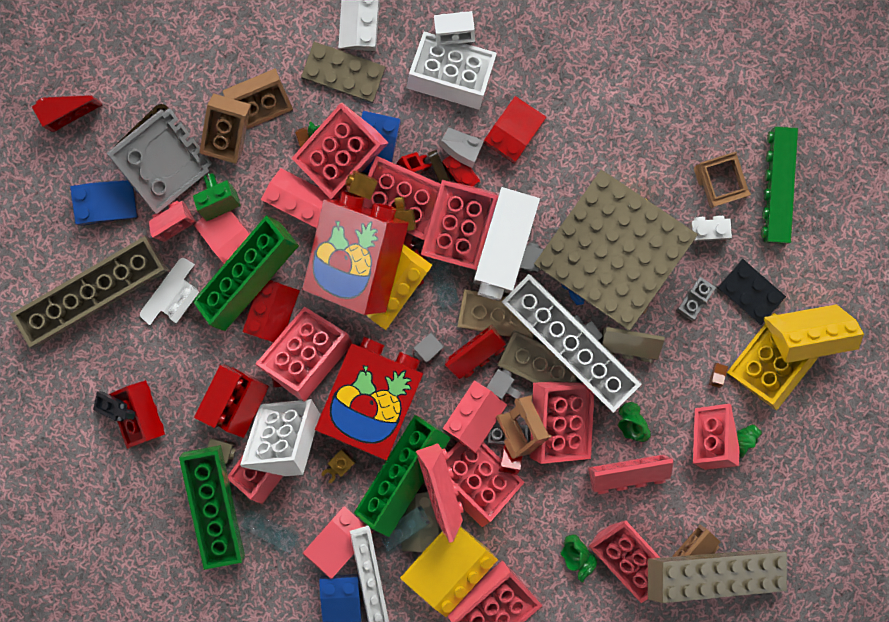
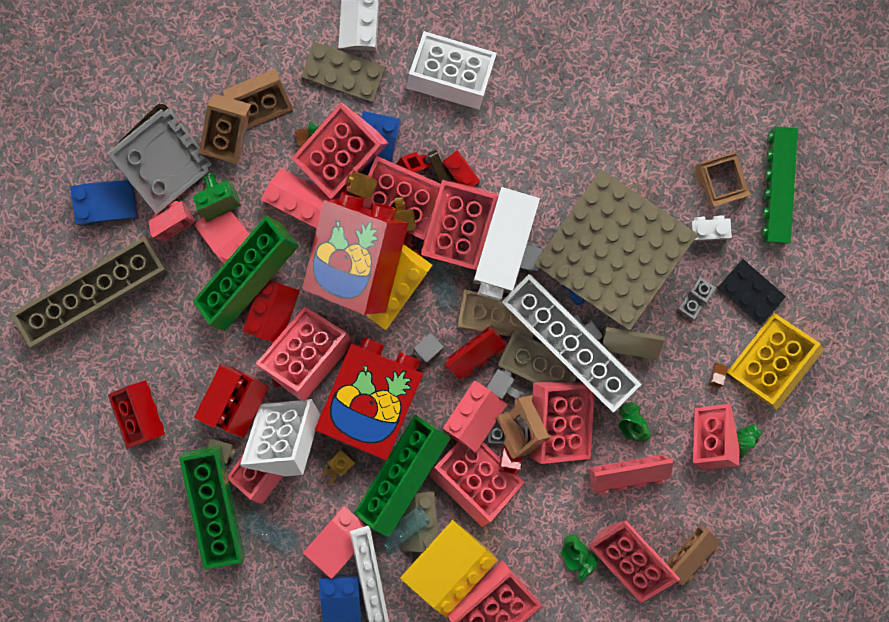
(61, 111): red slope -> none
(112, 407): black hinge -> none
(172, 295): white plate -> none
(440, 489): coral slope -> none
(454, 28): white brick -> none
(461, 146): light grey plate -> none
(514, 129): red slope -> none
(716, 575): dark tan brick -> none
(814, 333): yellow slope -> none

